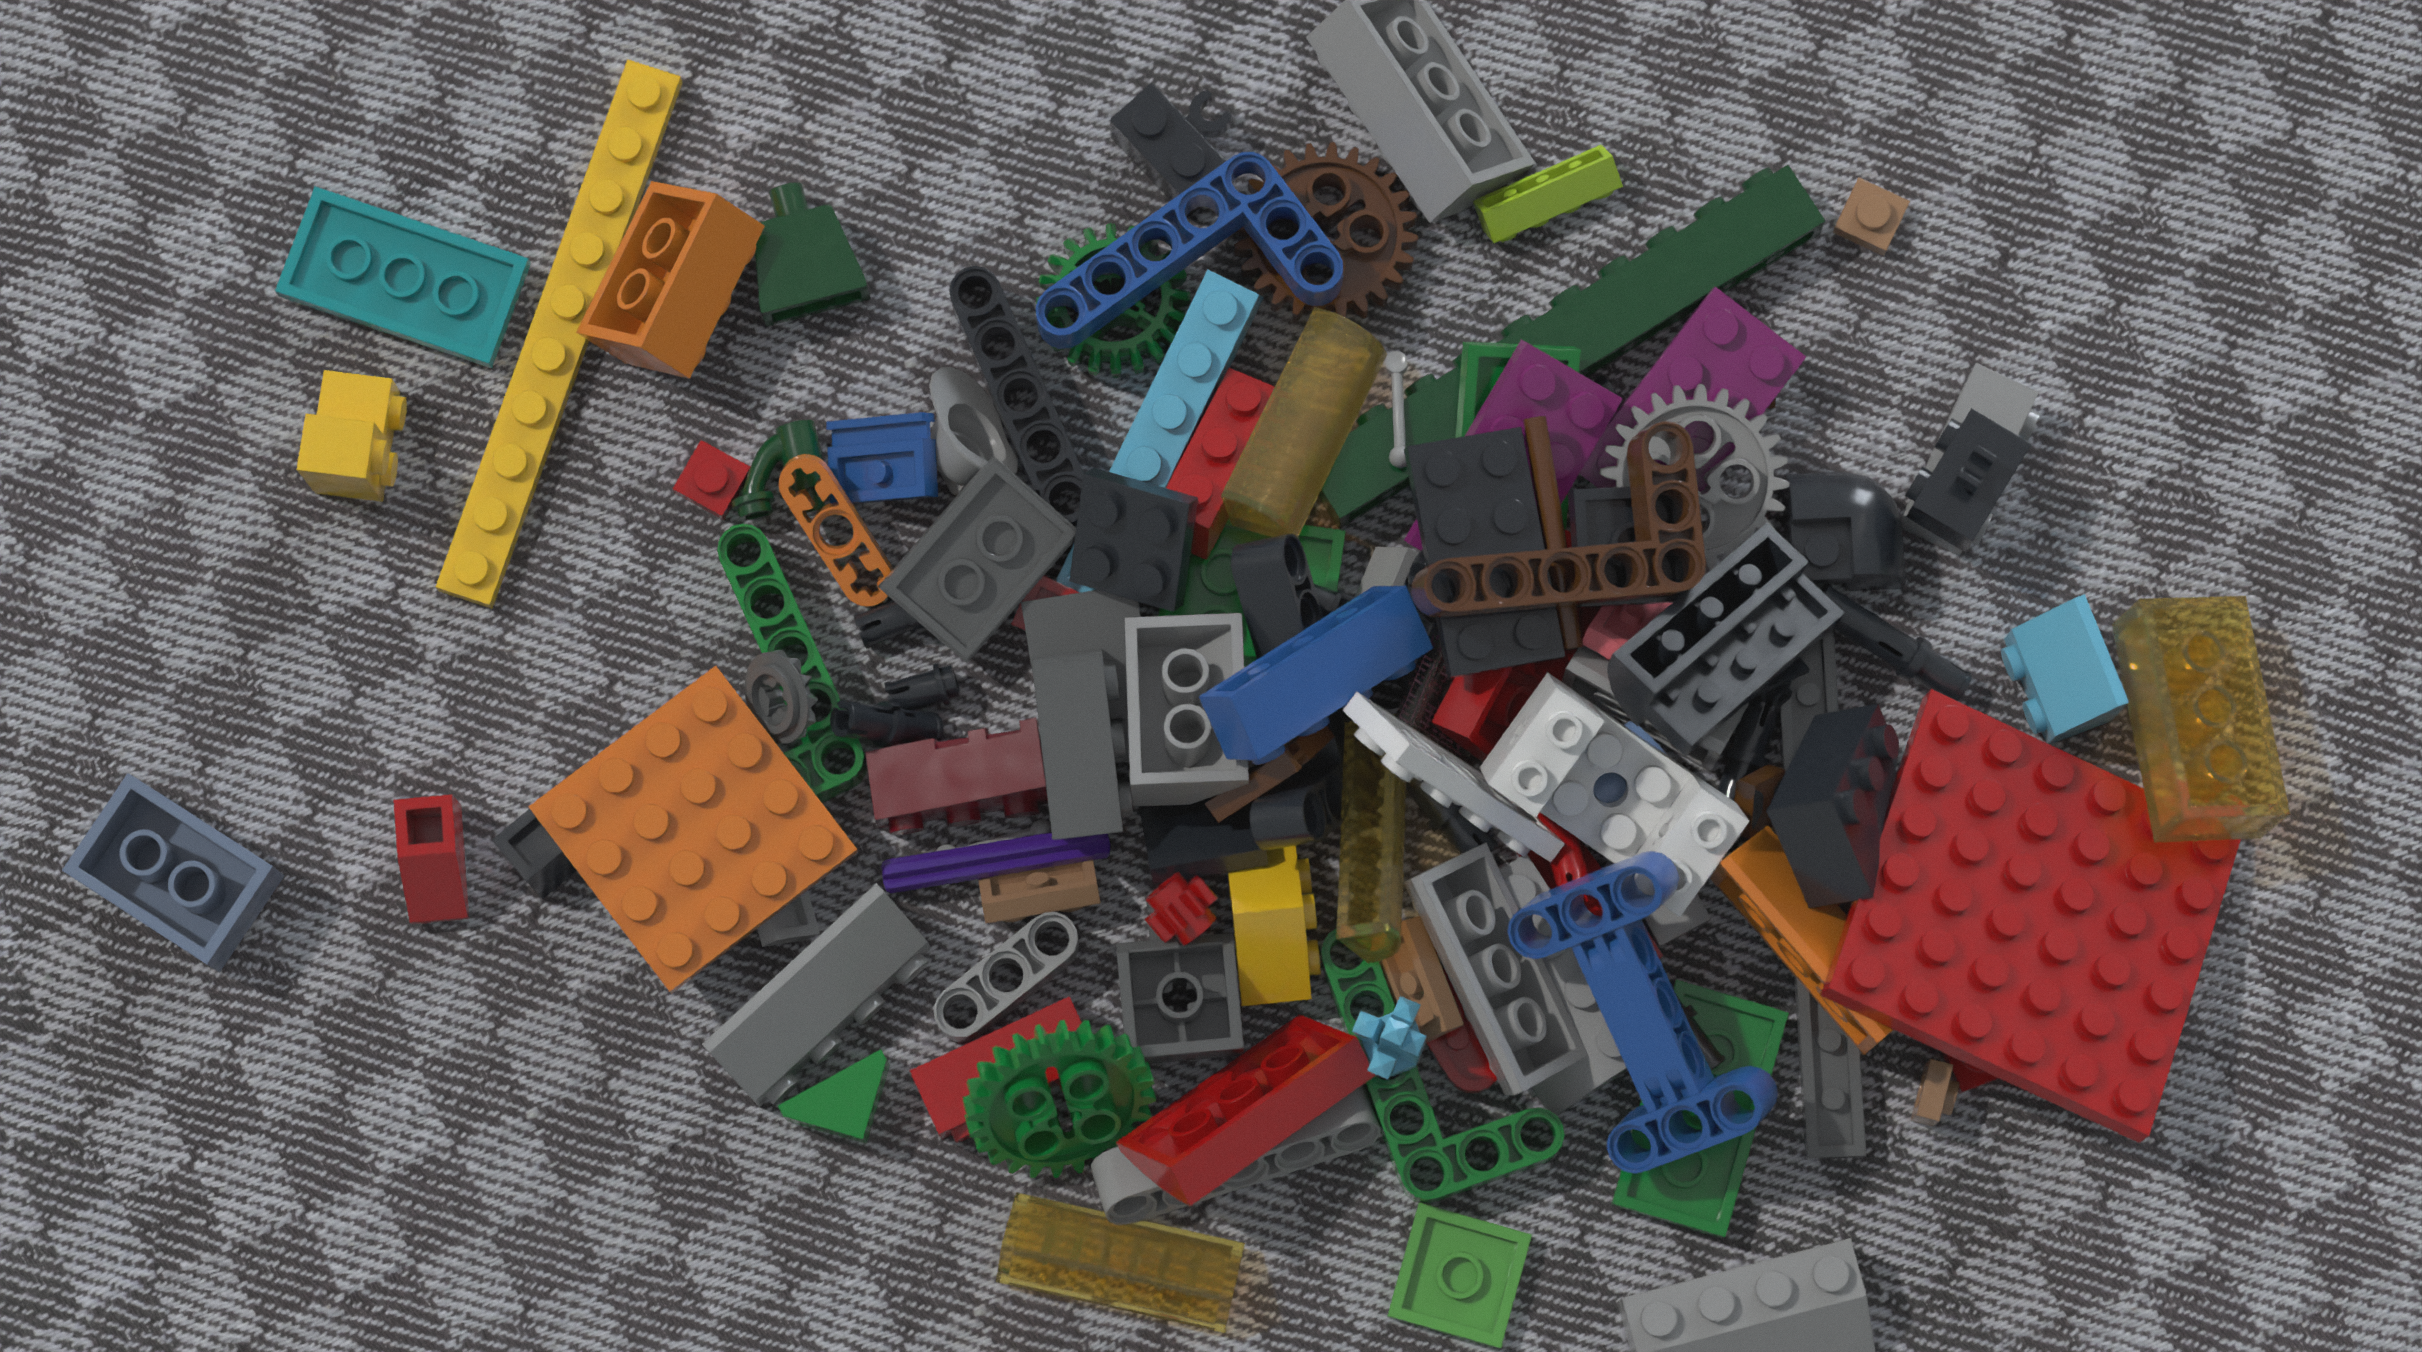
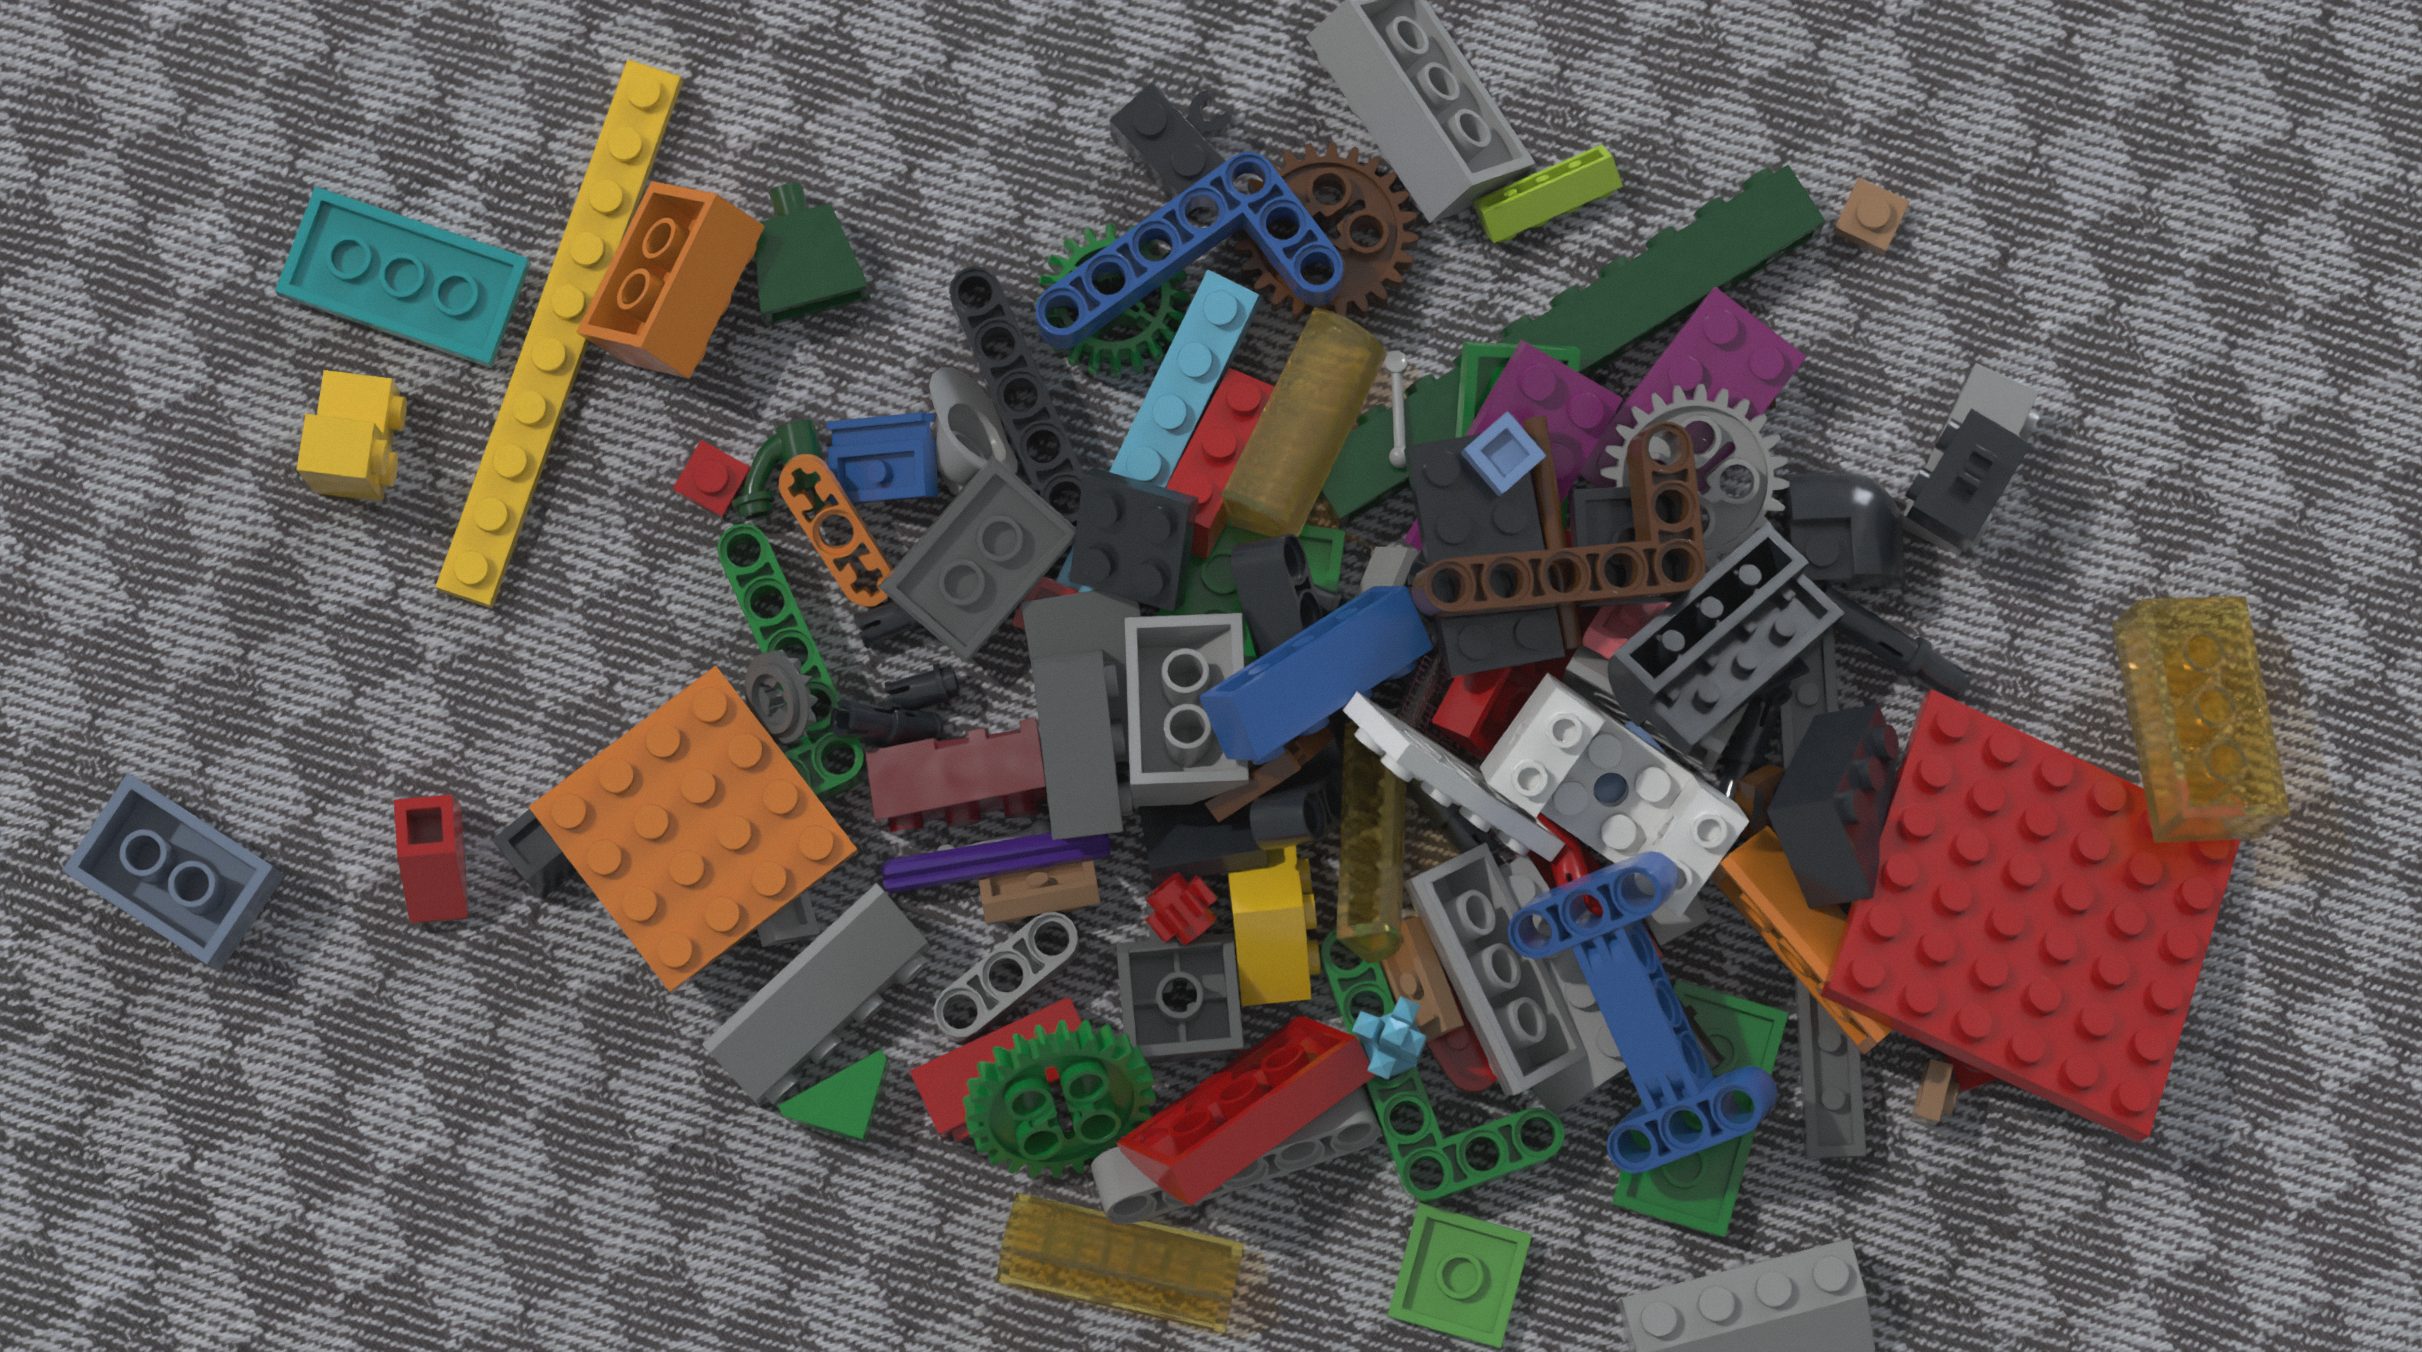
(1503, 454): none -> medium blue plate
(2064, 671): medium azure slope -> none

